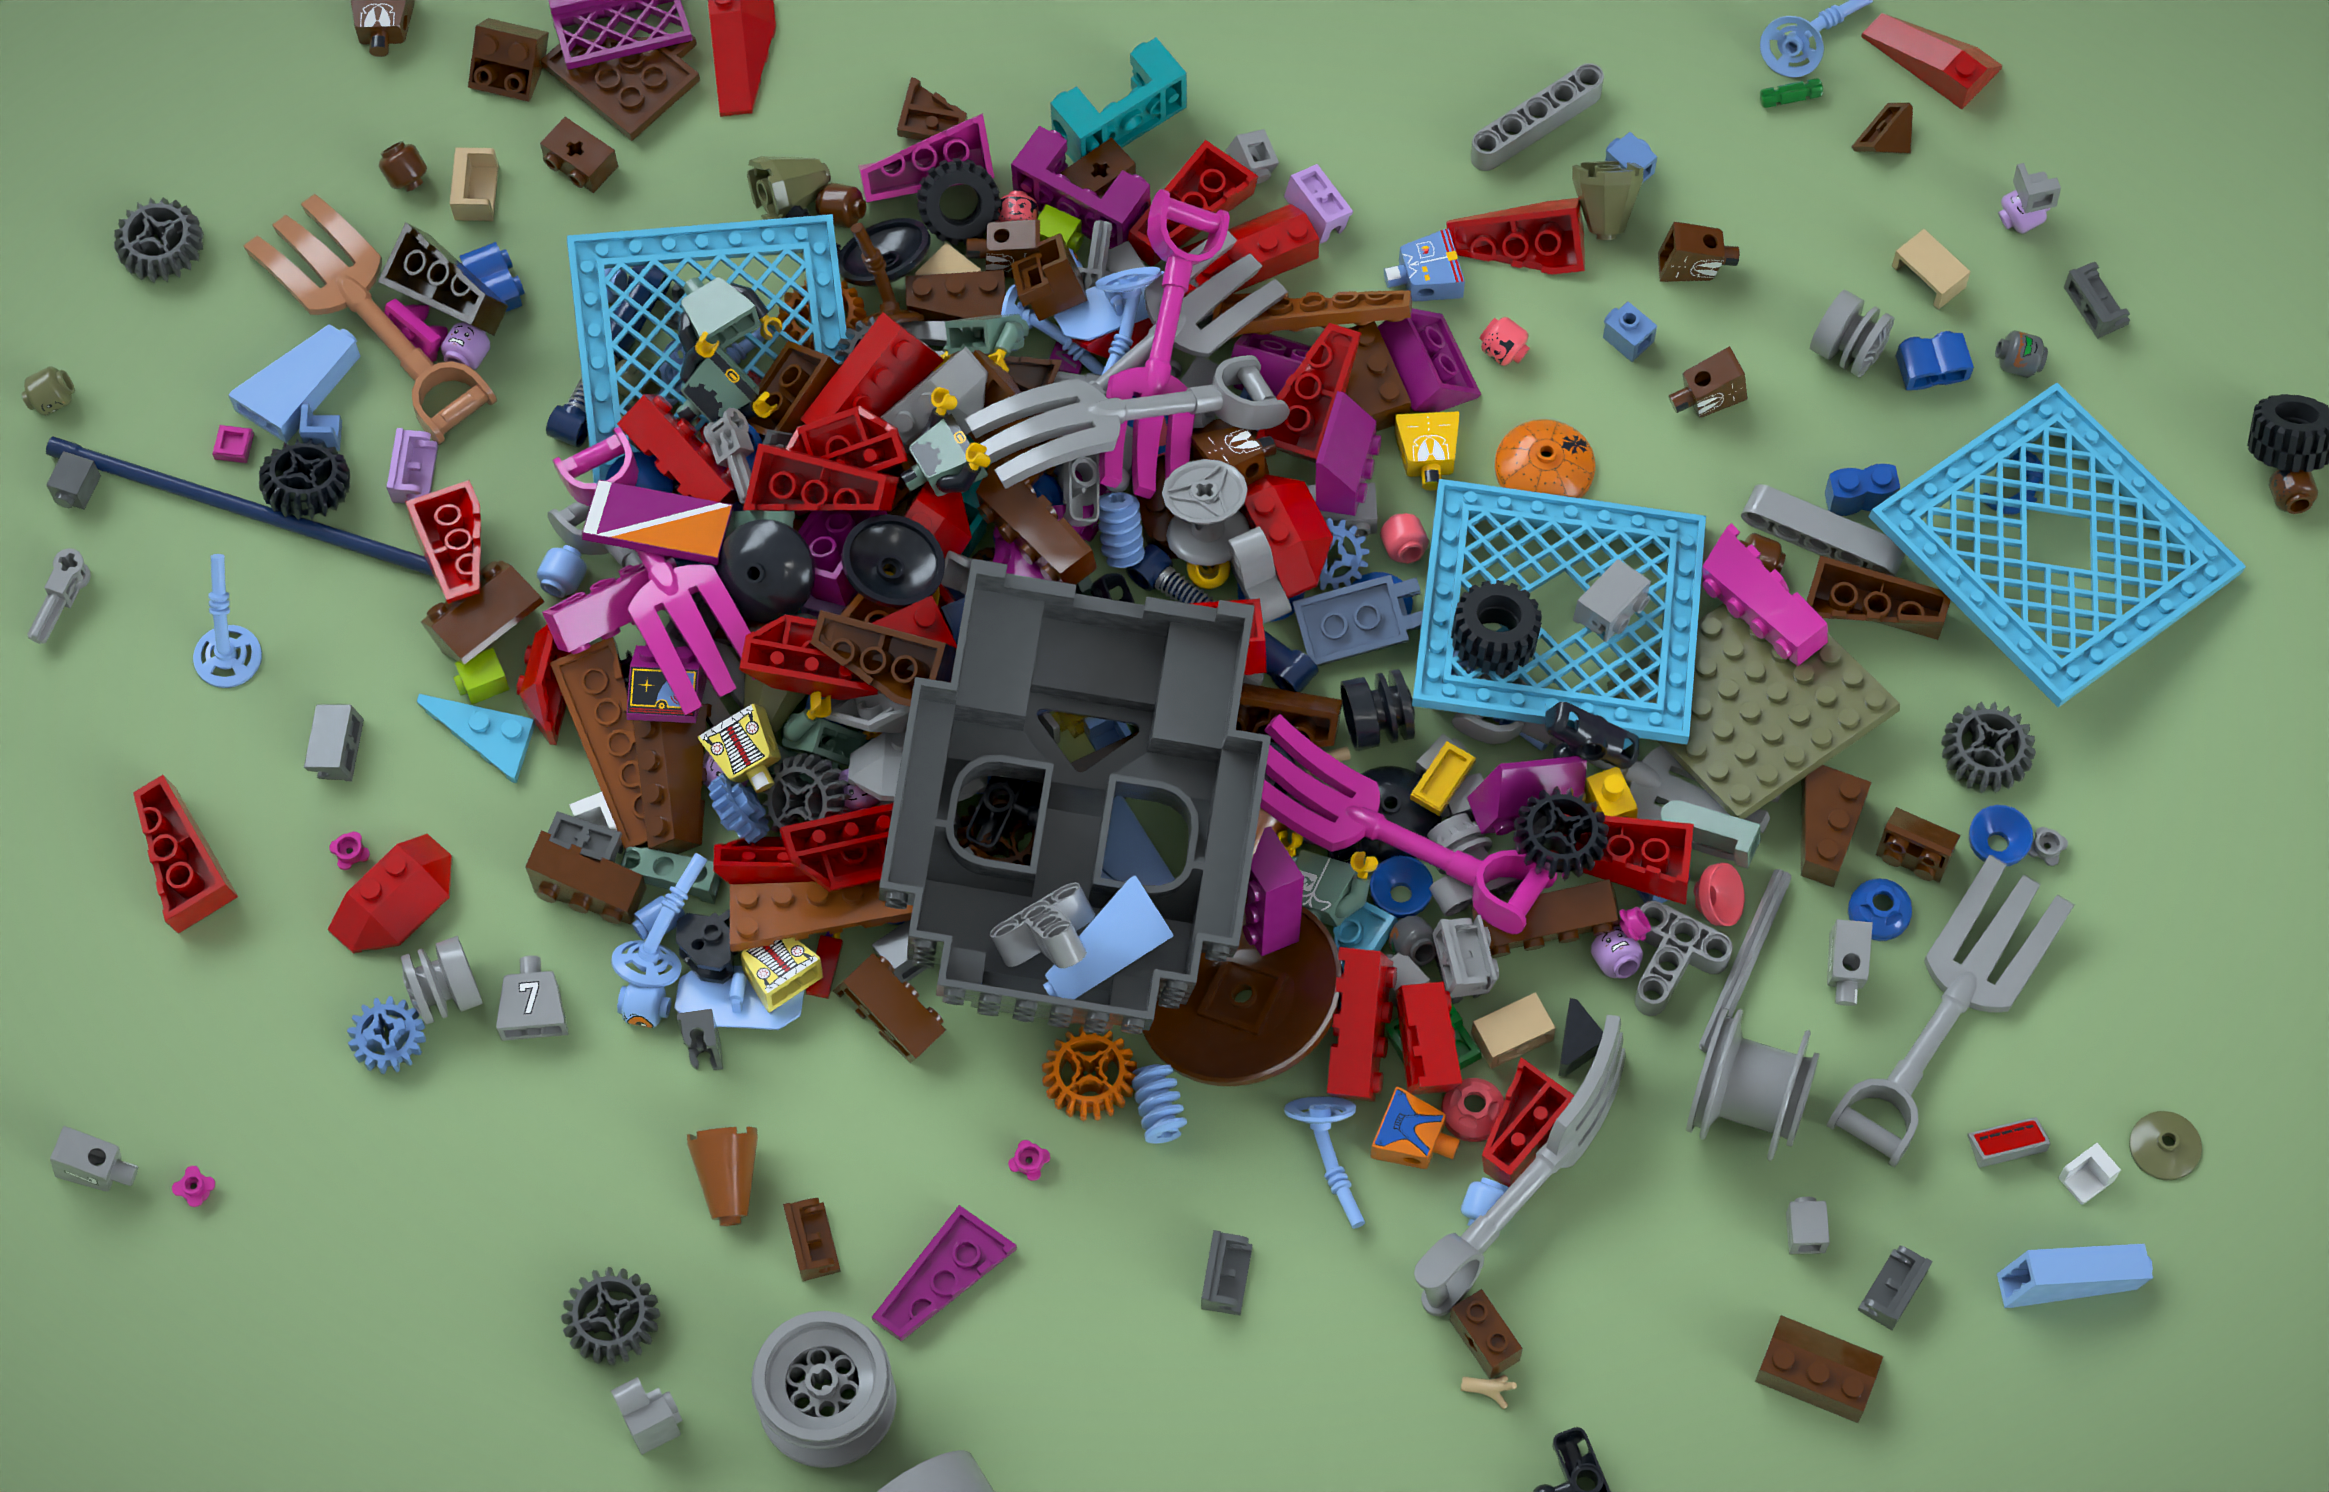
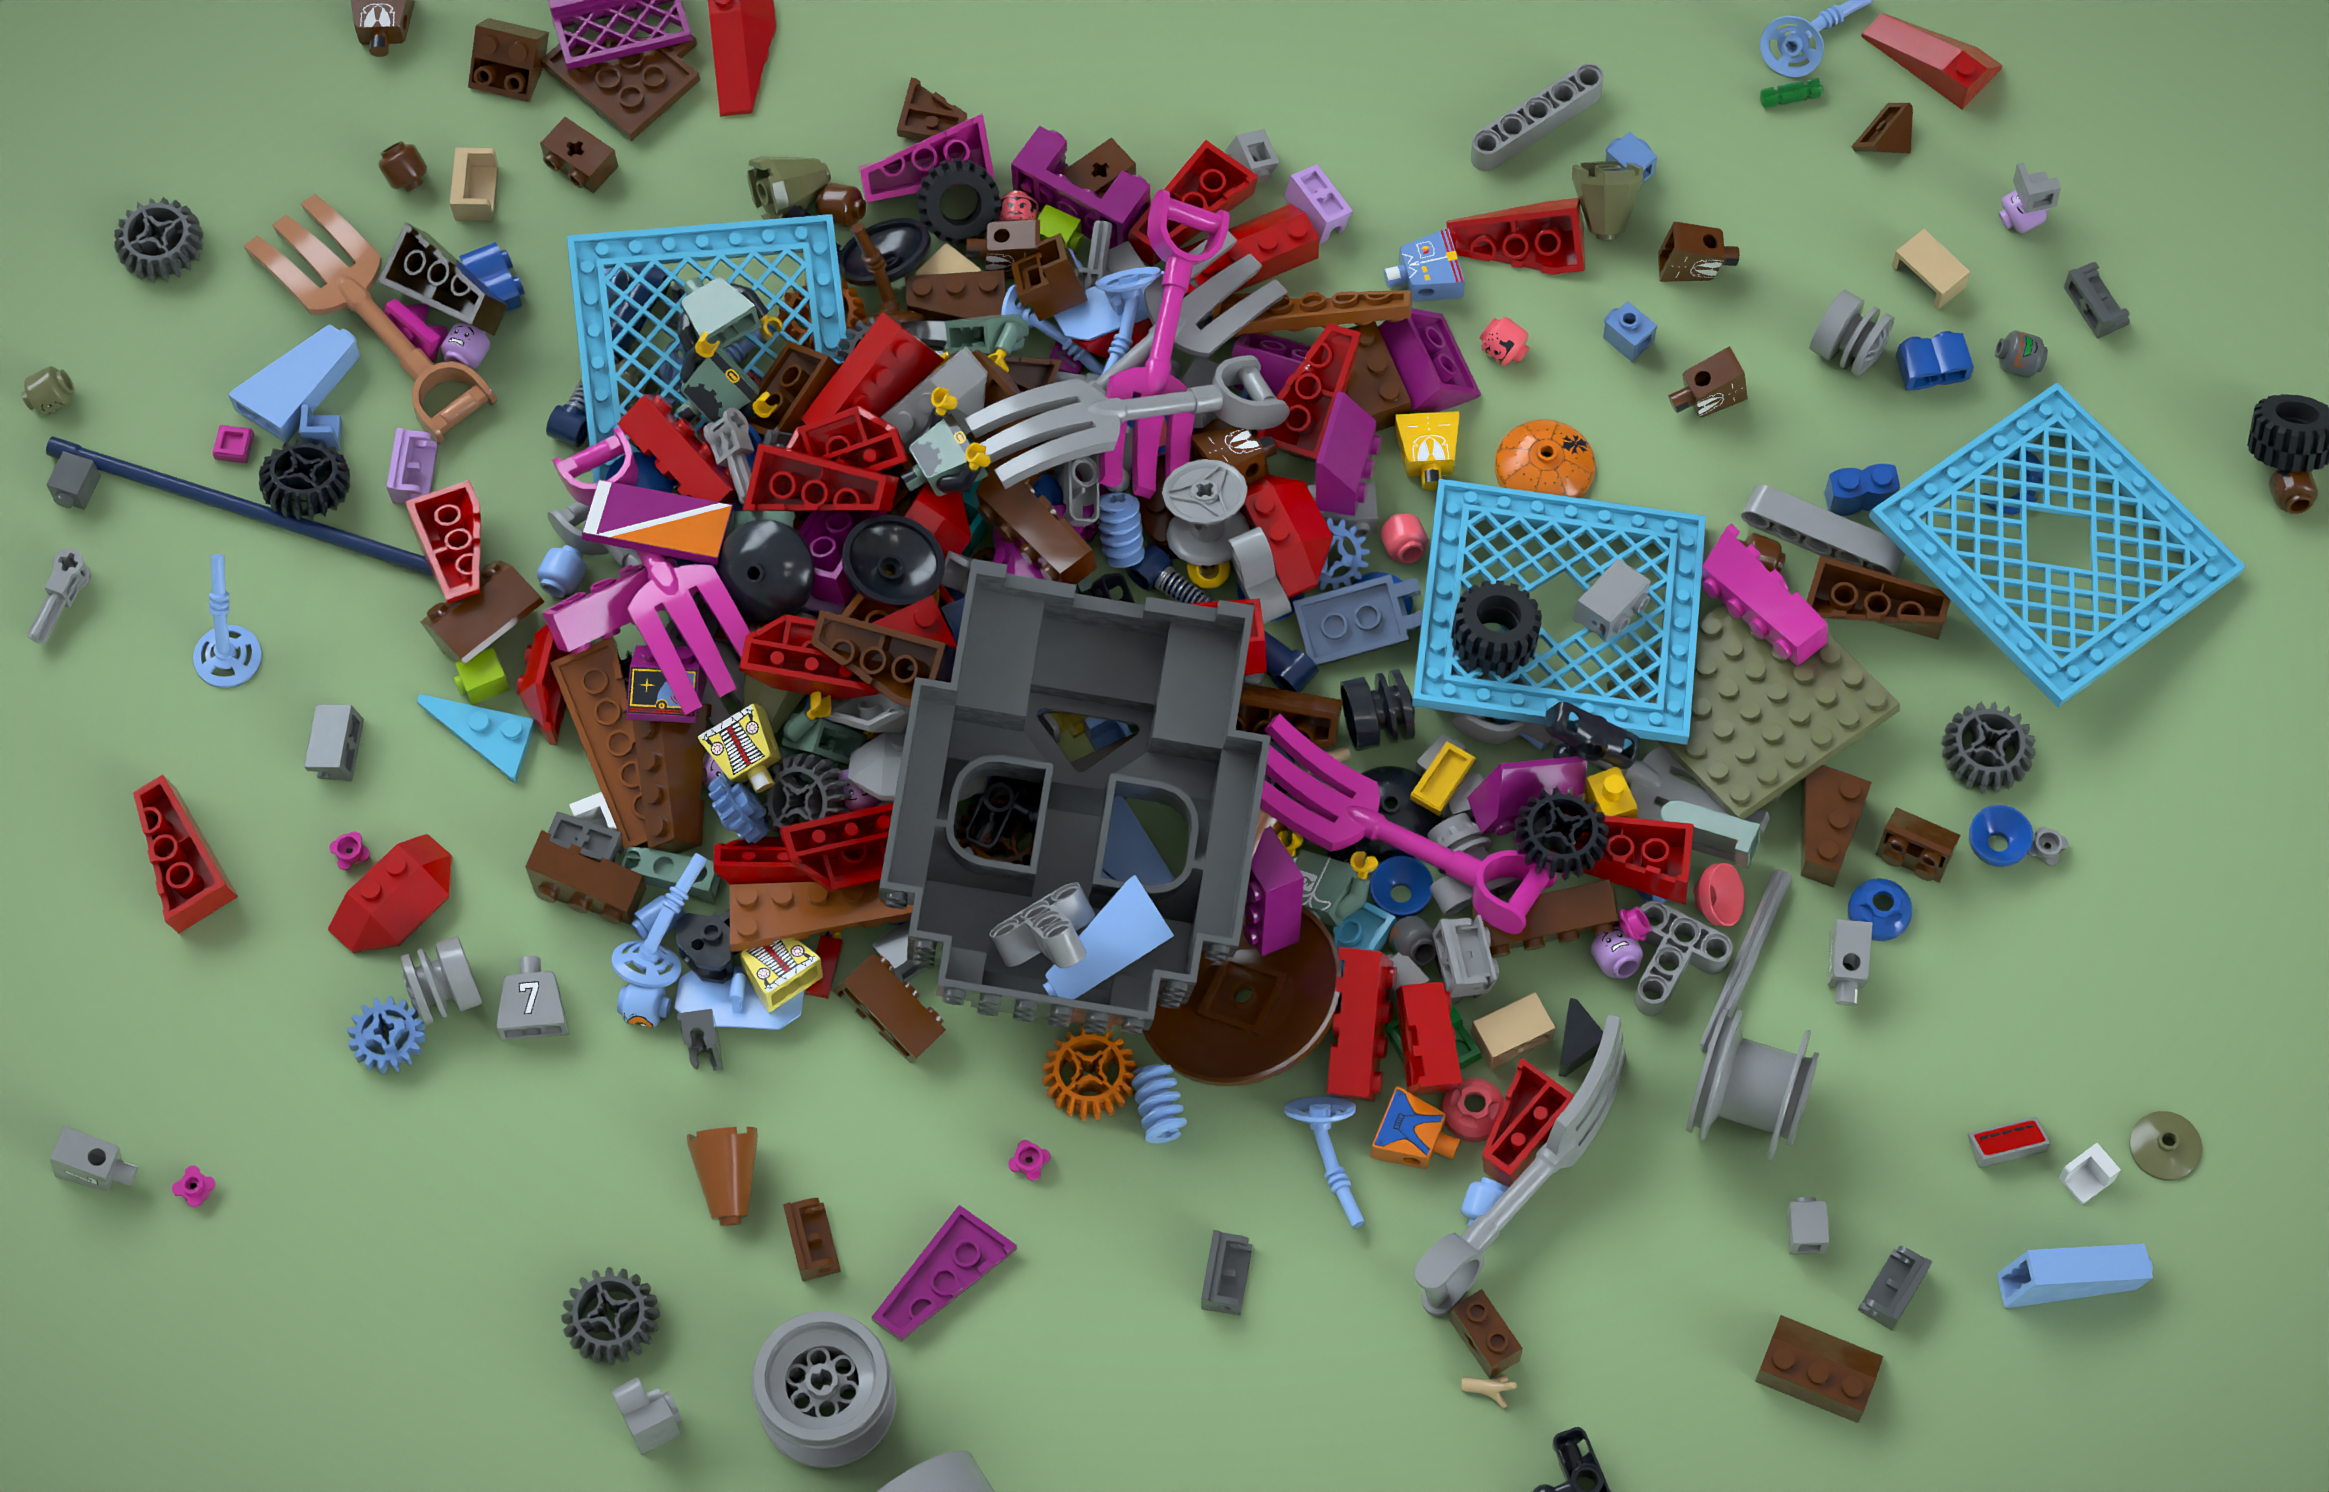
(1156, 96): teal plate -> none
(1962, 988): light grey piece -> none

